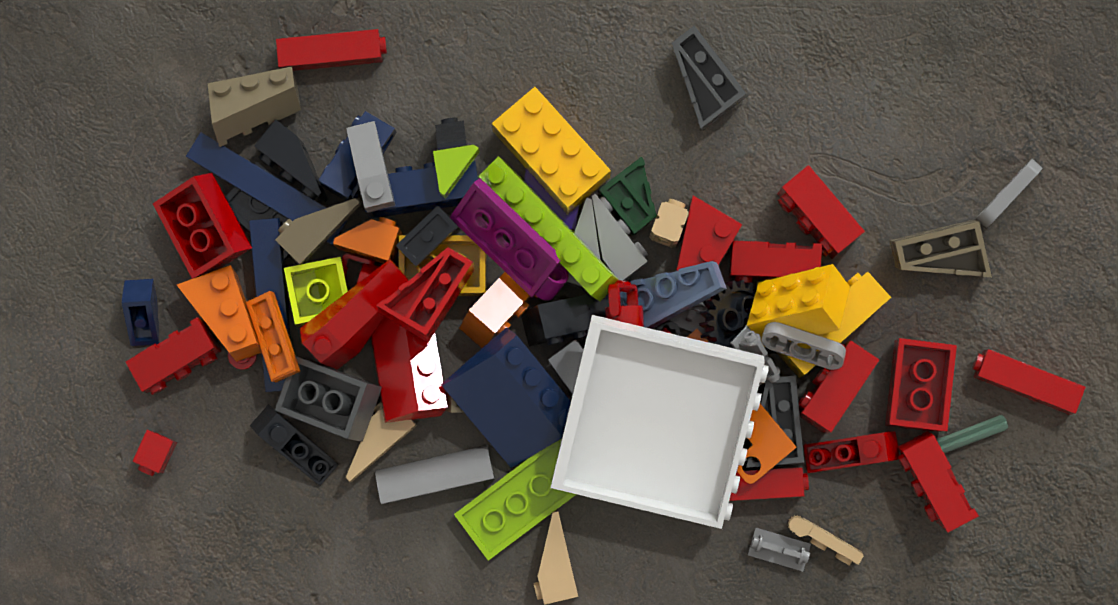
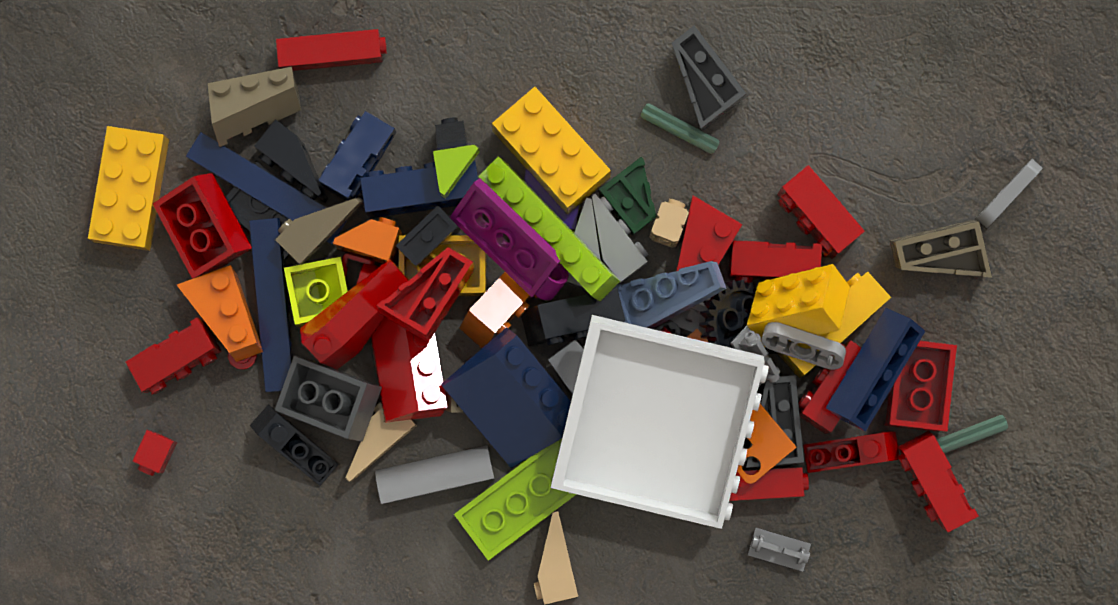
(127, 188): none -> yellow brick
(141, 312): dark blue slope -> none
(272, 336): orange tile -> none
(370, 167): light grey slope -> none
(628, 314): red piece -> none
(680, 128): none -> sand green axle
(824, 539): tan hinge -> none
(875, 369): none -> dark blue brick
(1028, 381): red brick -> none

